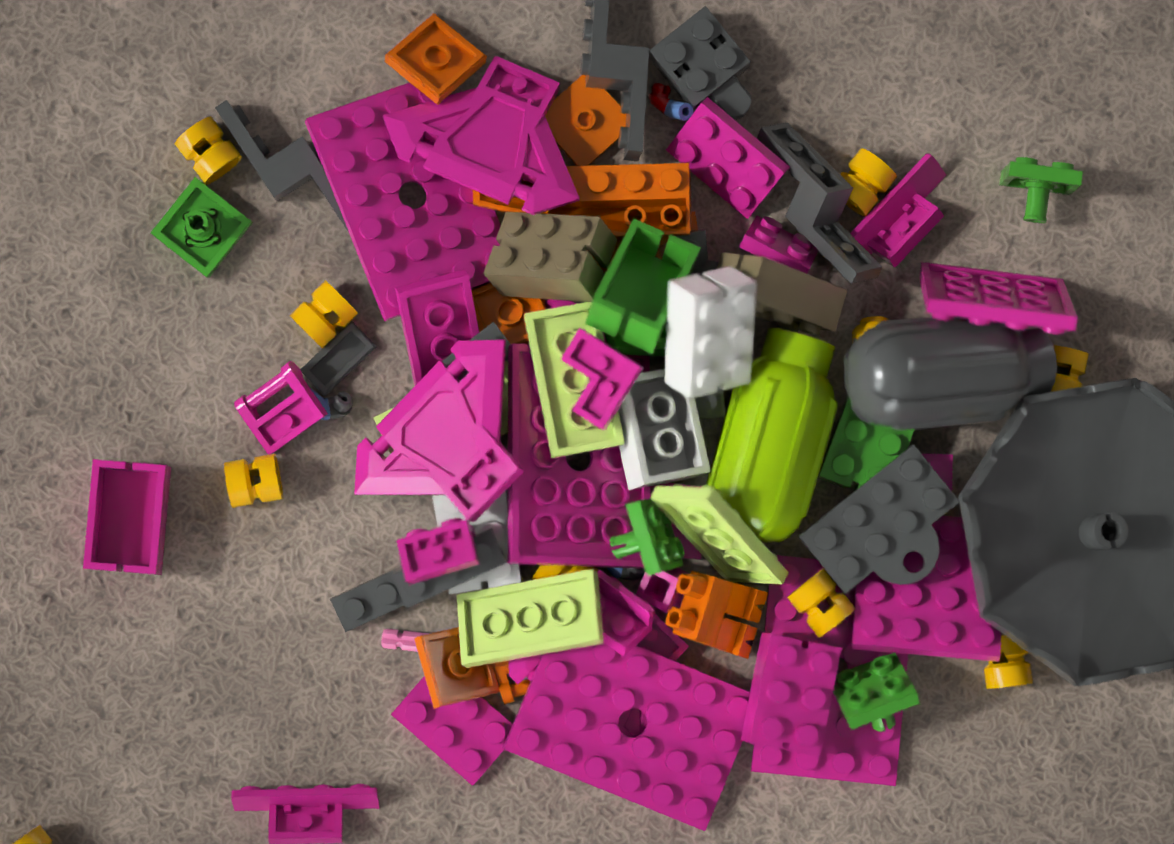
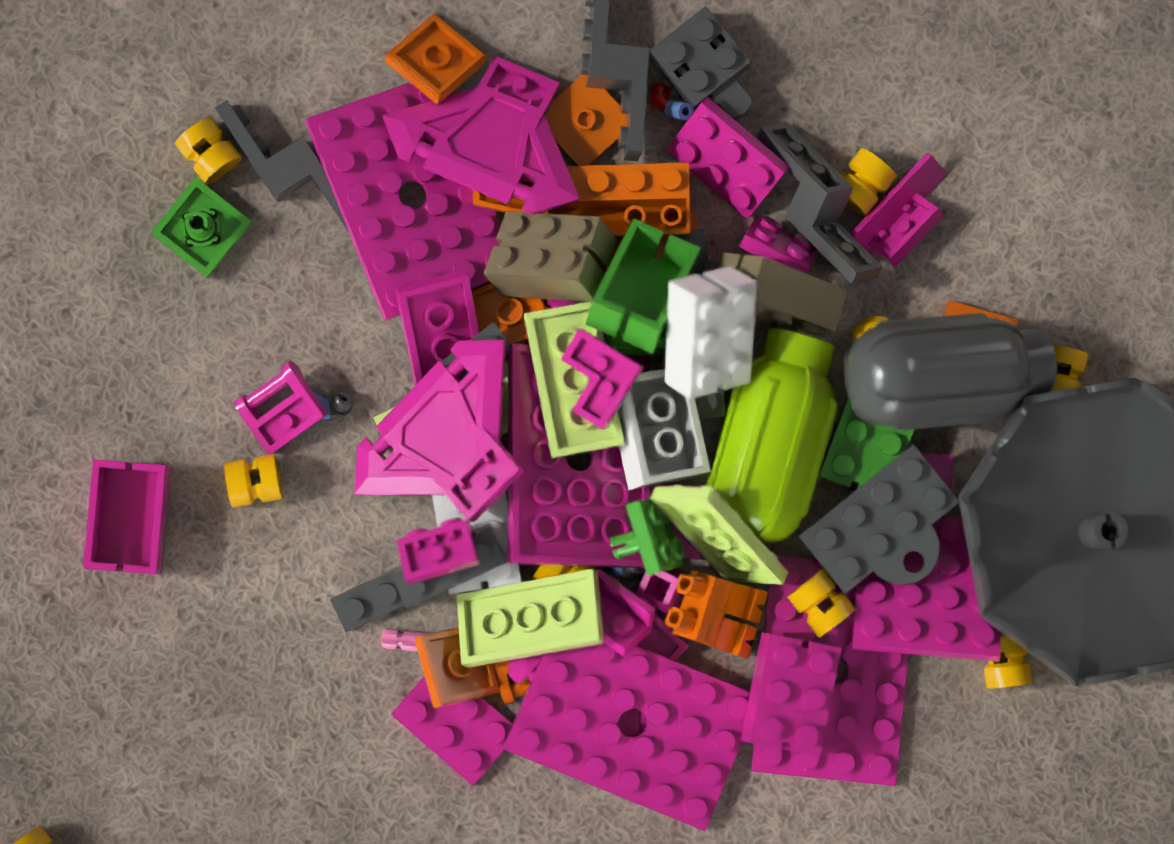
(305, 814): dark pink bracket -> none
(323, 314): yellow wheel -> none
(338, 358): dark grey tile -> none
(874, 692): bright green plate -> none
(997, 297): dark pink plate -> none
(1040, 182): bright green plate -> none

